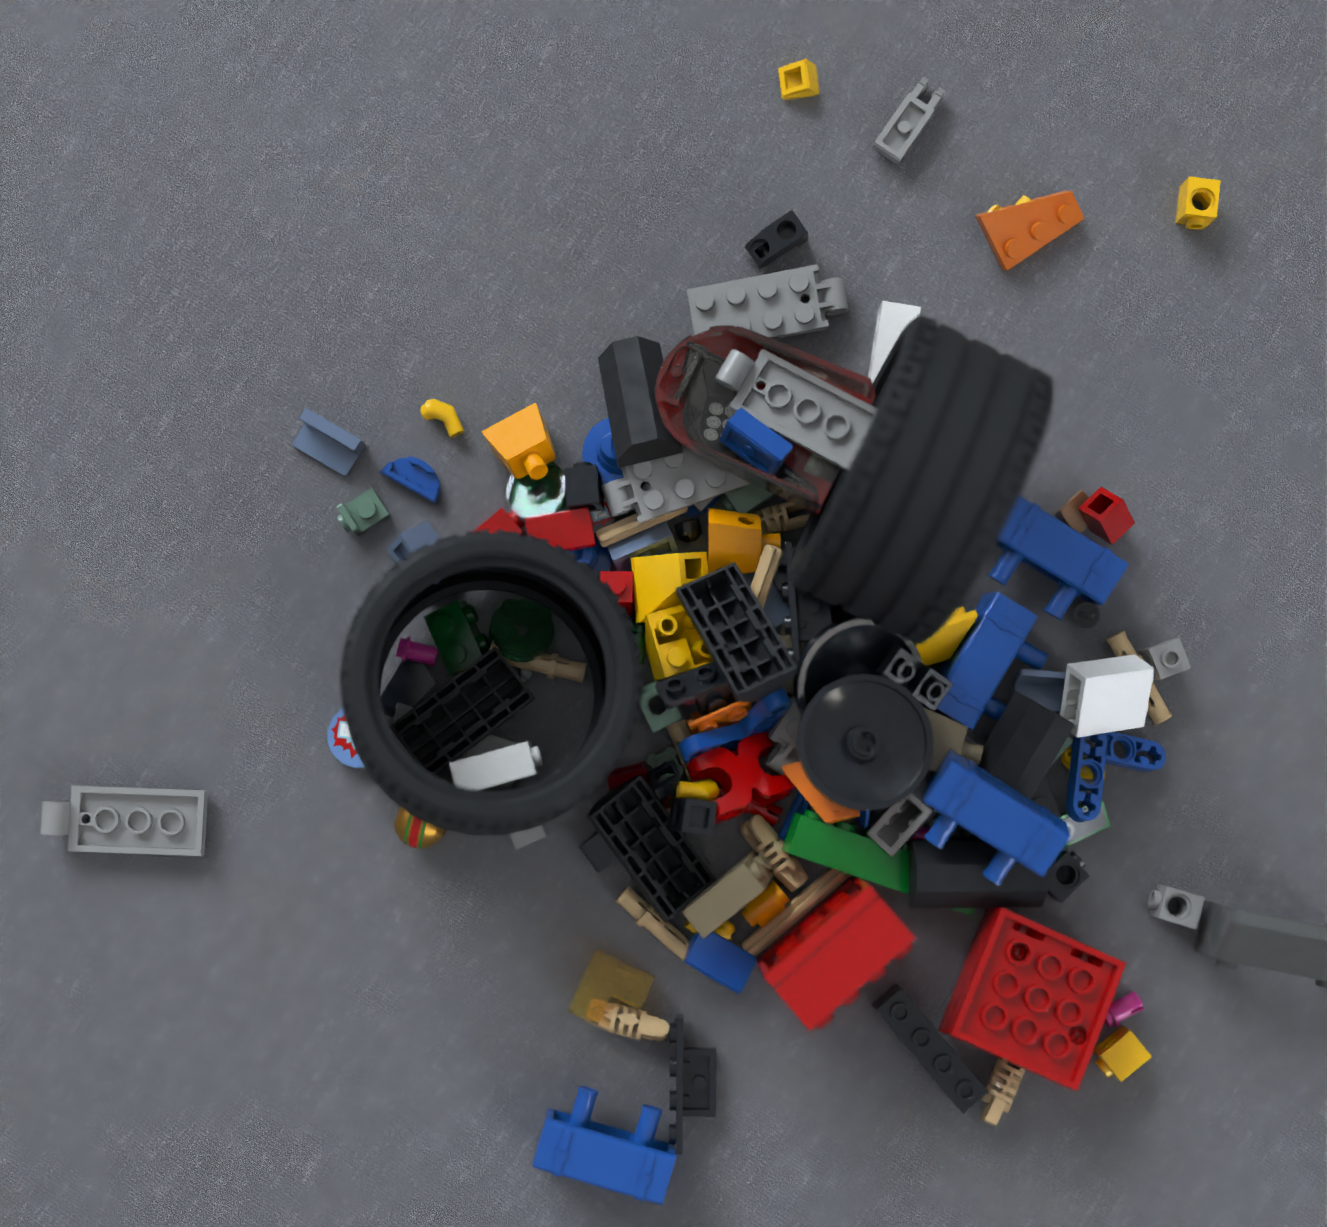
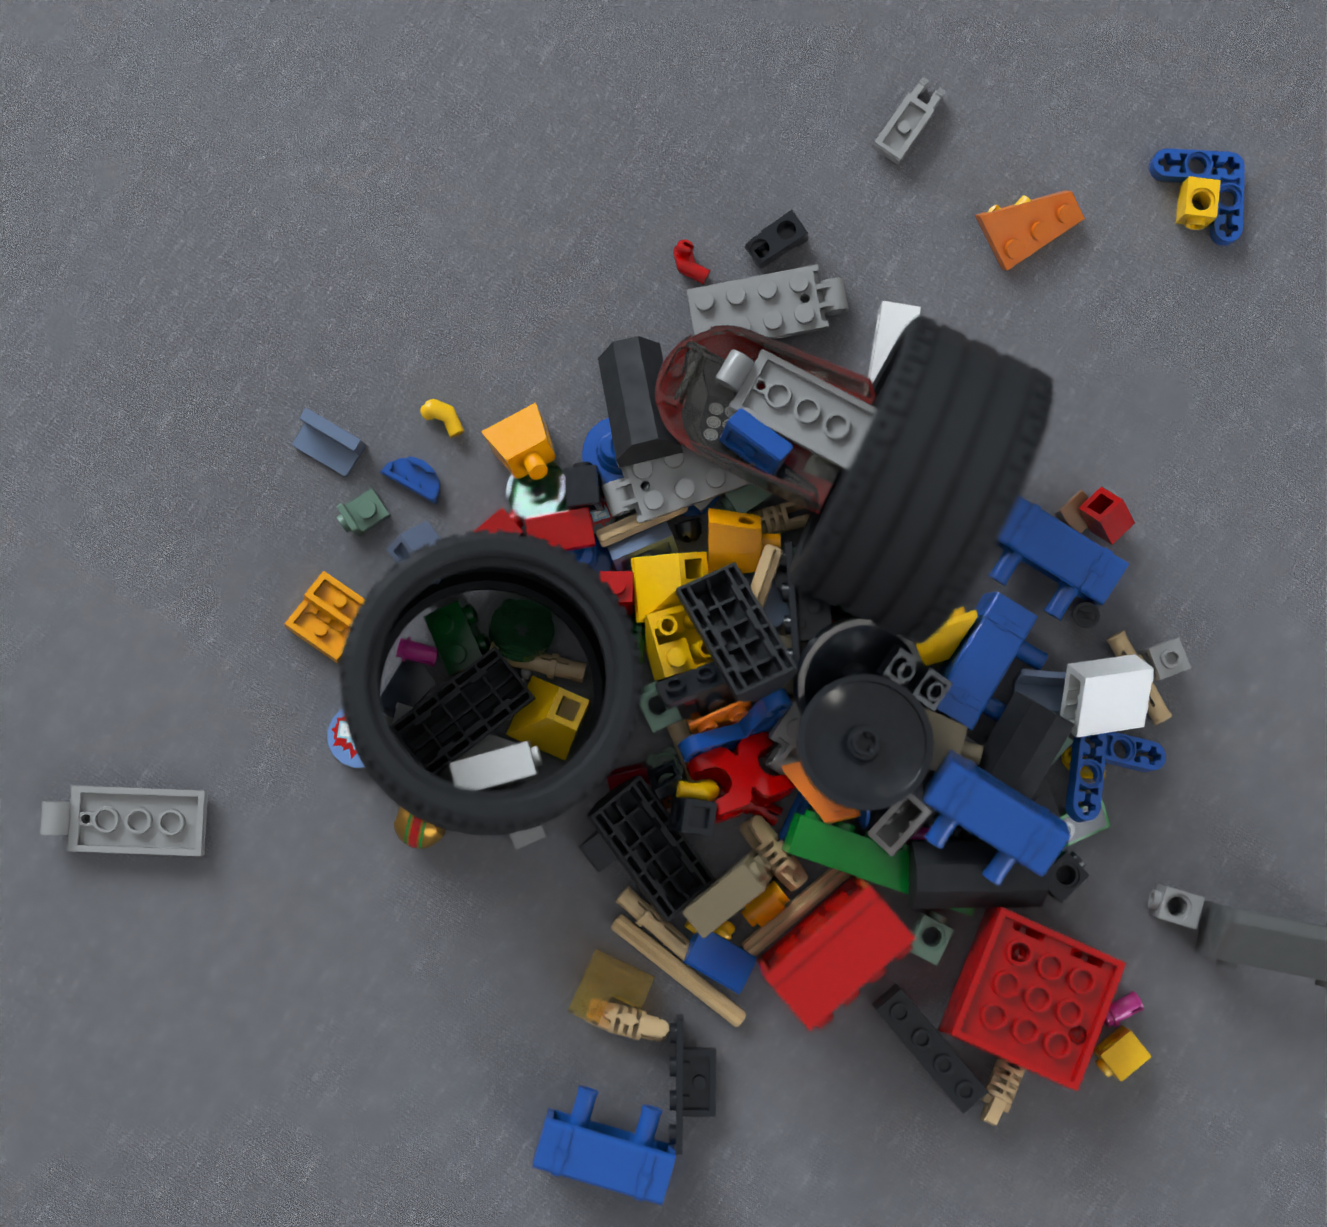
(325, 616): none -> light orange slope
(550, 719): none -> yellow slope
(678, 970): none -> tan axle
(686, 263): none -> red arm
(798, 80): yellow slope -> none
(935, 950): none -> sand green brick
(1229, 183): none -> blue beam

